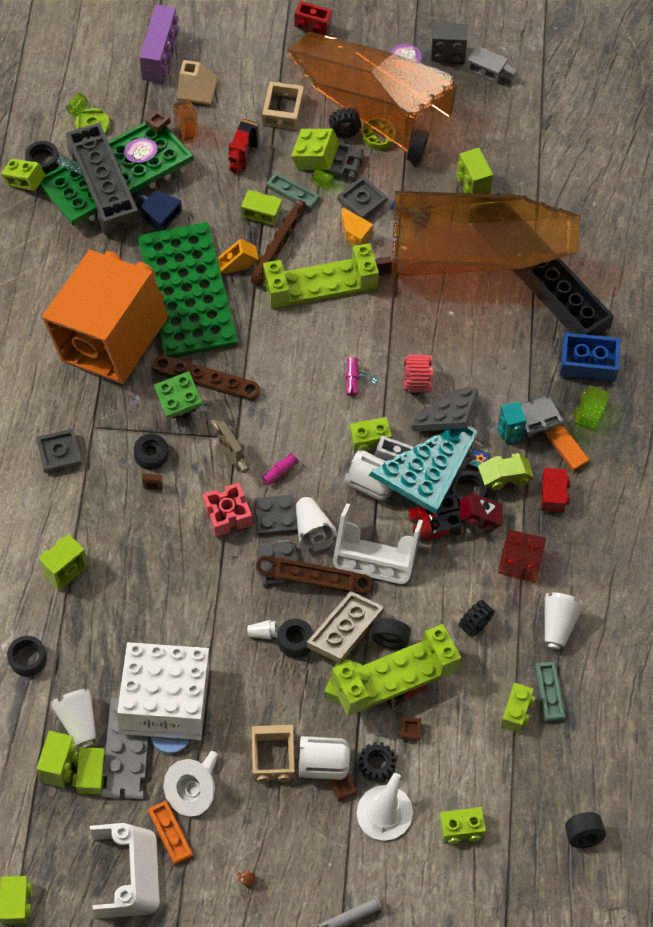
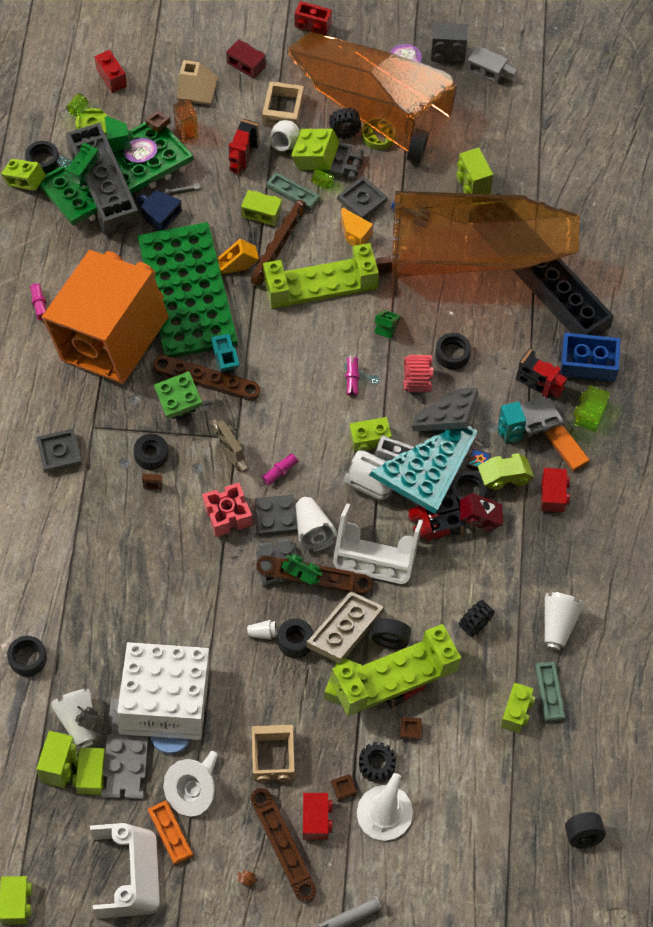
(38, 300): none -> dark pink pin
(63, 561): lime brick -> none
(82, 163): none -> green hinge
(89, 716): none -> clear smoke hinge
(110, 71): none -> red brick
(118, 134): none -> green slope
(159, 43): medium lavender brick -> none
(196, 187): none -> light grey hinge
(225, 353): none -> teal brick
(246, 58): none -> dark red brick
(283, 845): none -> reddish brown plate
(284, 135): none -> white piece
(309, 571): none -> green hinge
(315, 816): none -> red brick
(324, 758): white cylinder -> none
(386, 323): none -> green slope
(453, 363): none -> black tyre
(462, 825): lime brick -> none
(522, 555): clear red brick -> none
(540, 375): none -> hips

